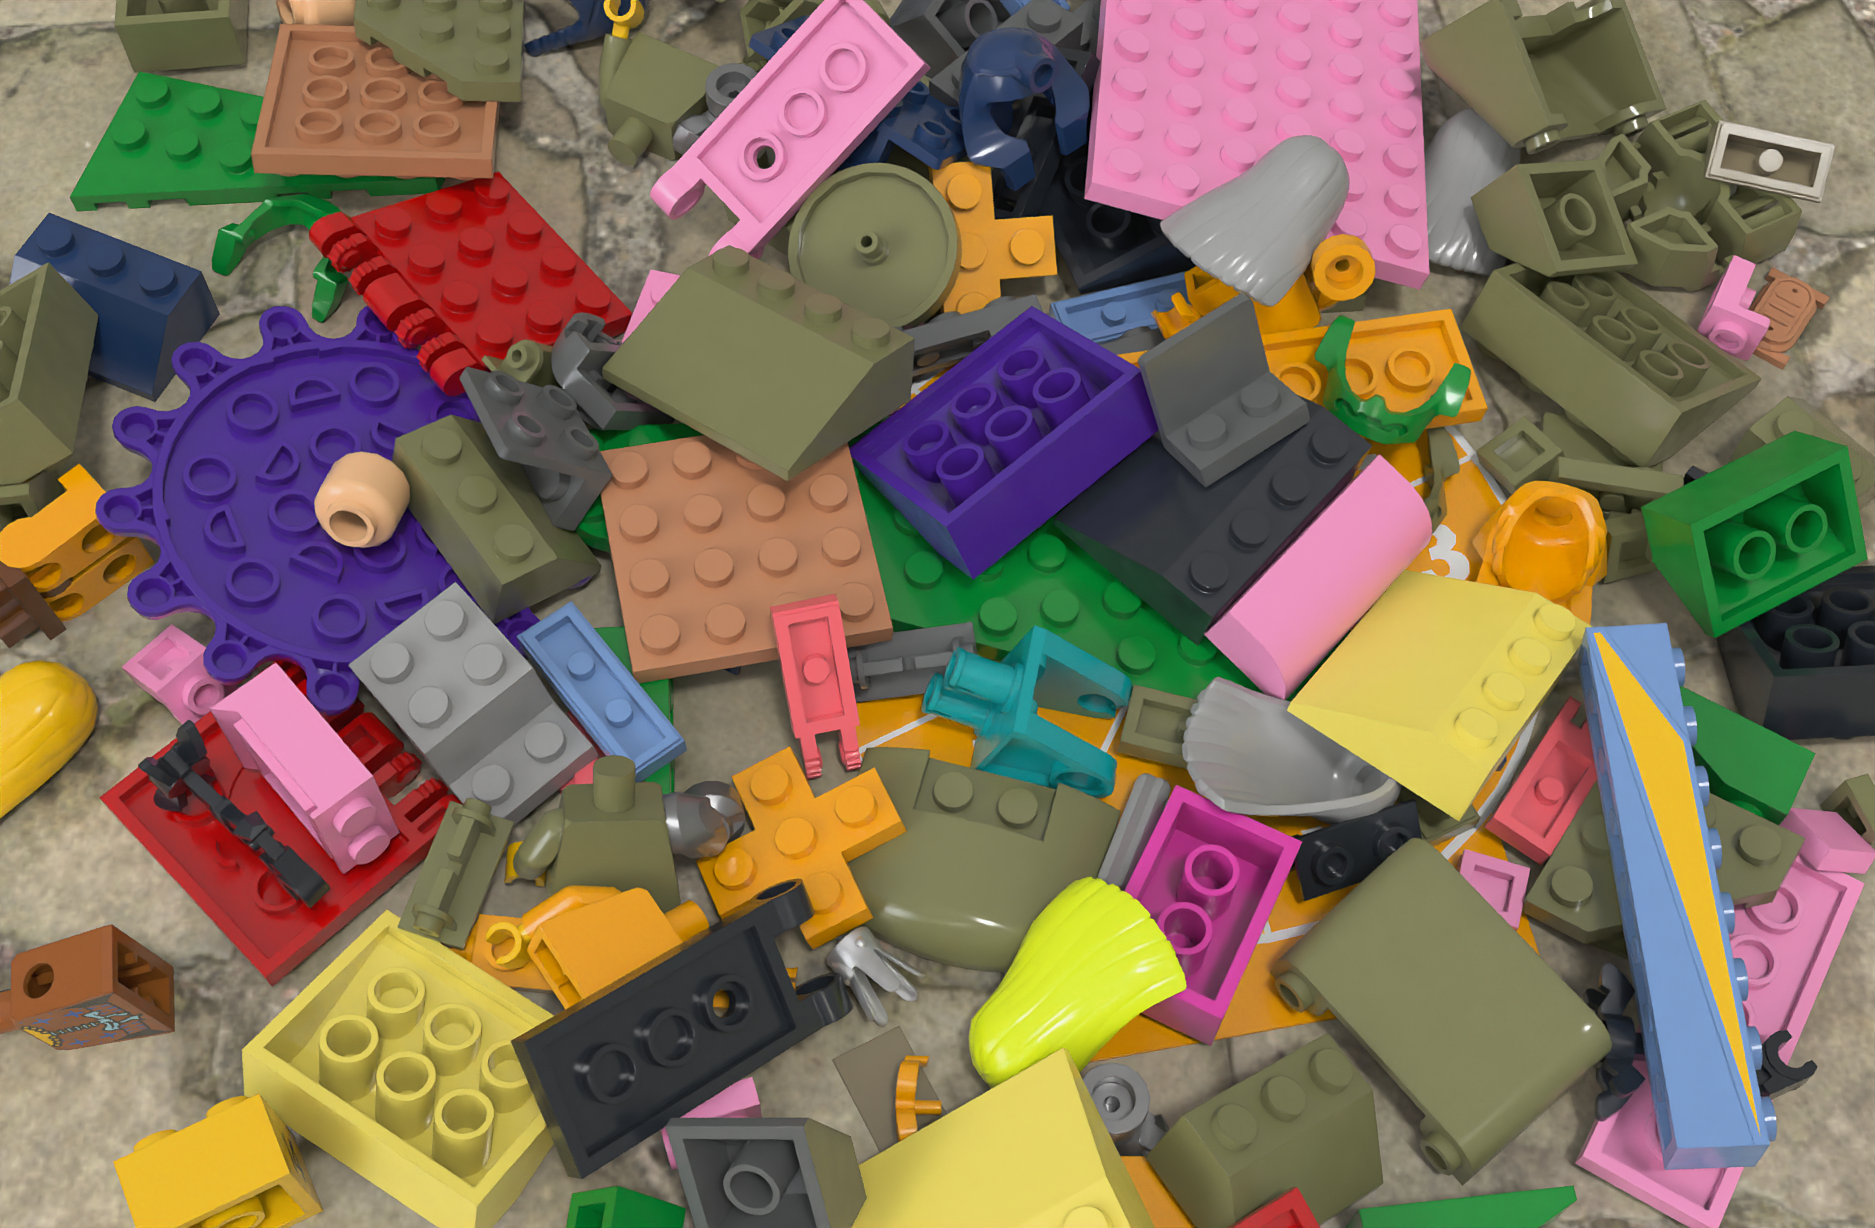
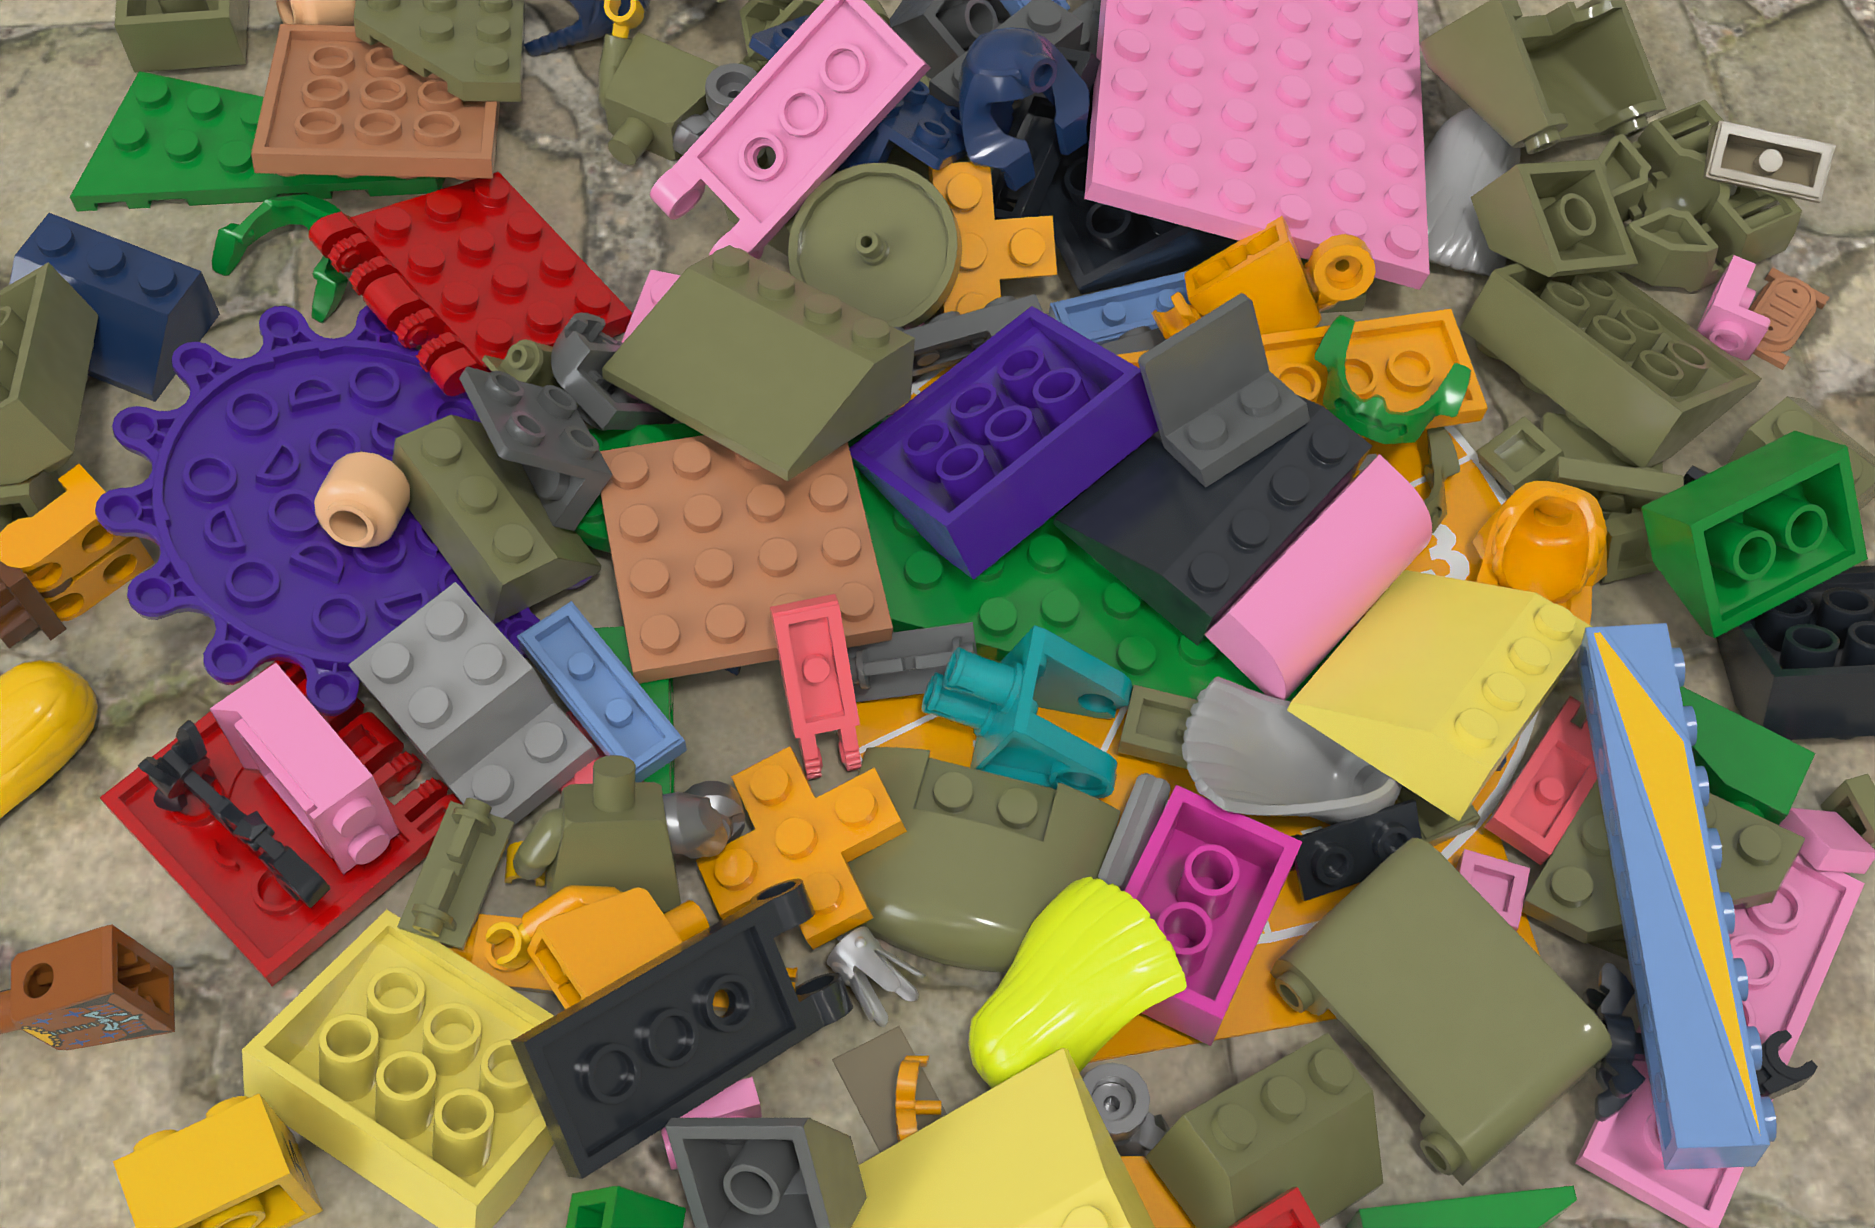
(175, 675): bright pink bracket -> none
(1267, 220): light grey hair -> none

